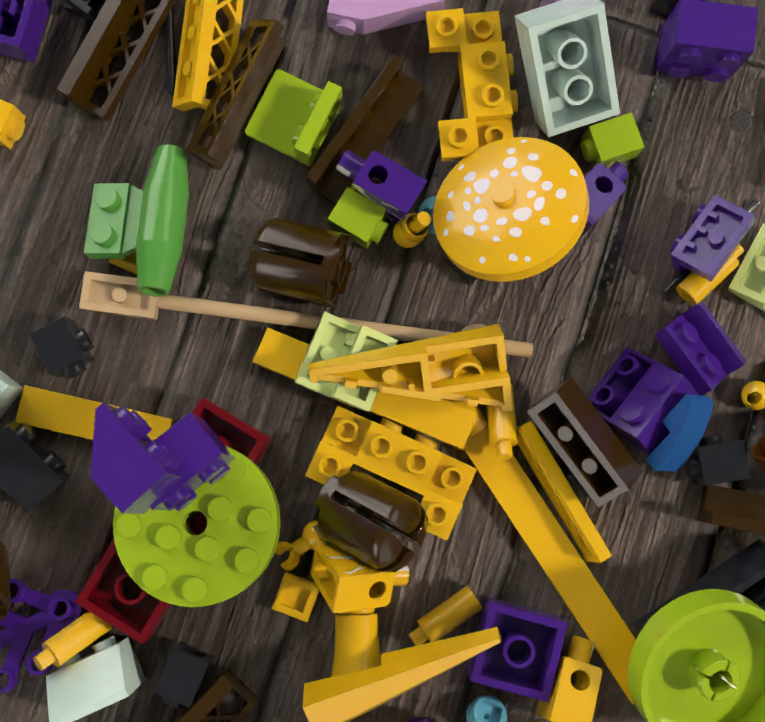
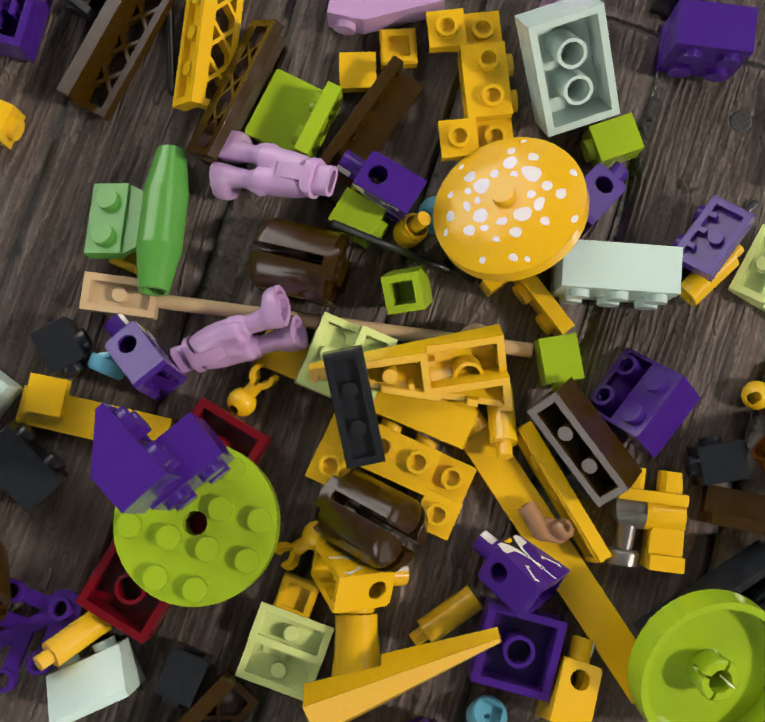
(47, 395): none -> yellow tile
(106, 365): none -> medium azure tile
(142, 358): none -> dark purple torso
(232, 340): none -> lavender piece
(245, 398): none -> yellow arm
(277, 171): none -> lavender piece
(284, 650): none -> yellowish green slope
(354, 406): none -> black tile
(357, 71): none -> yellow tile
(390, 246): none -> black axle
(399, 43): none -> yellow tile
(406, 289): none -> lime brick
(518, 572): none -> dark purple torso
(531, 290): none -> yellow bracket
(545, 528): none -> medium nougat arm
(558, 359): none -> lime brick
(618, 274): none -> light aqua brick
(662, 517): none -> yellow hips
(686, 427): blue slope -> none
(700, 348): dark purple bracket -> none

